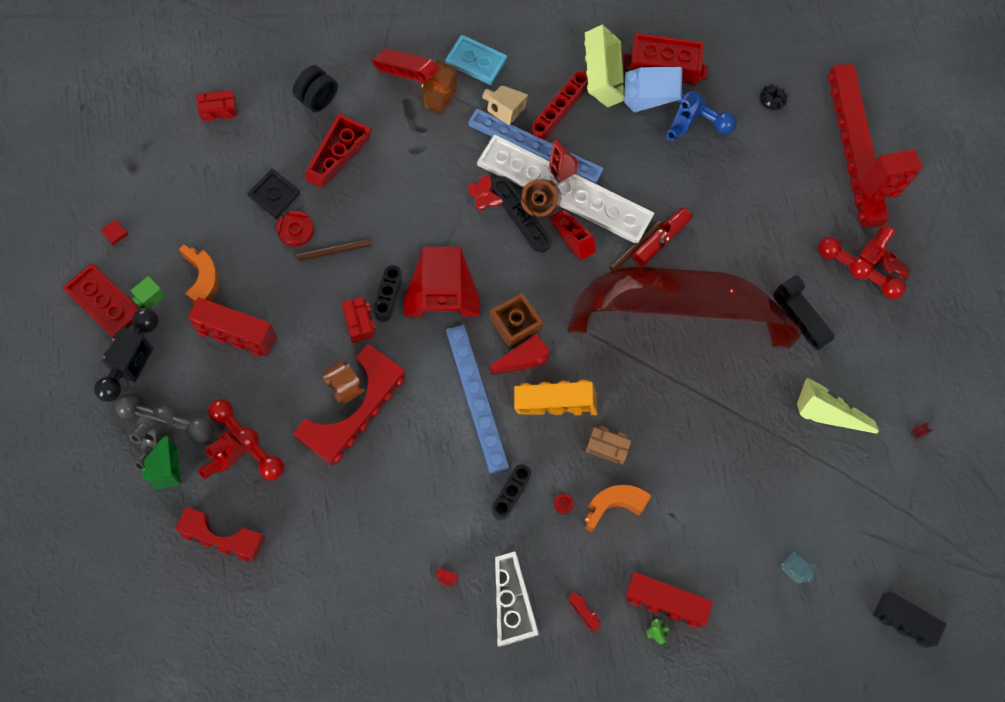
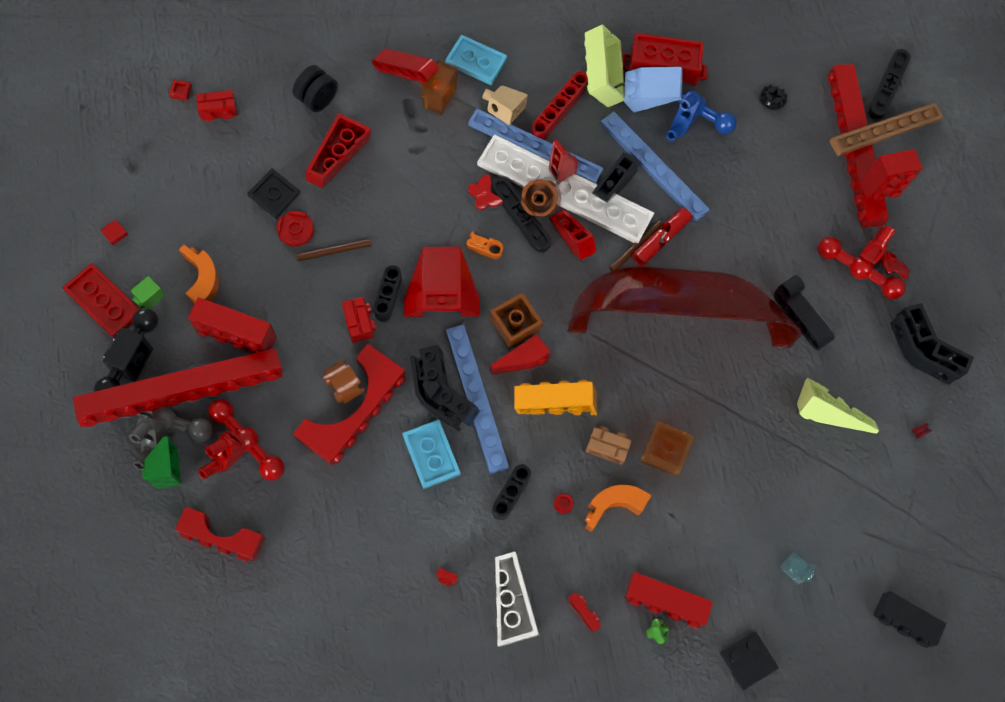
(177, 388): none -> red brick
(180, 90): none -> red tile
(431, 454): none -> medium azure plate
(437, 388): none -> black brick
(482, 246): none -> orange piece
(616, 178): none -> black slope
(654, 166): none -> medium blue plate
(666, 448): none -> clear orange brick
(749, 660): none -> black plate
(885, 129): none -> medium nougat plate
(894, 71): none -> black piece
(925, 350): none -> black brick

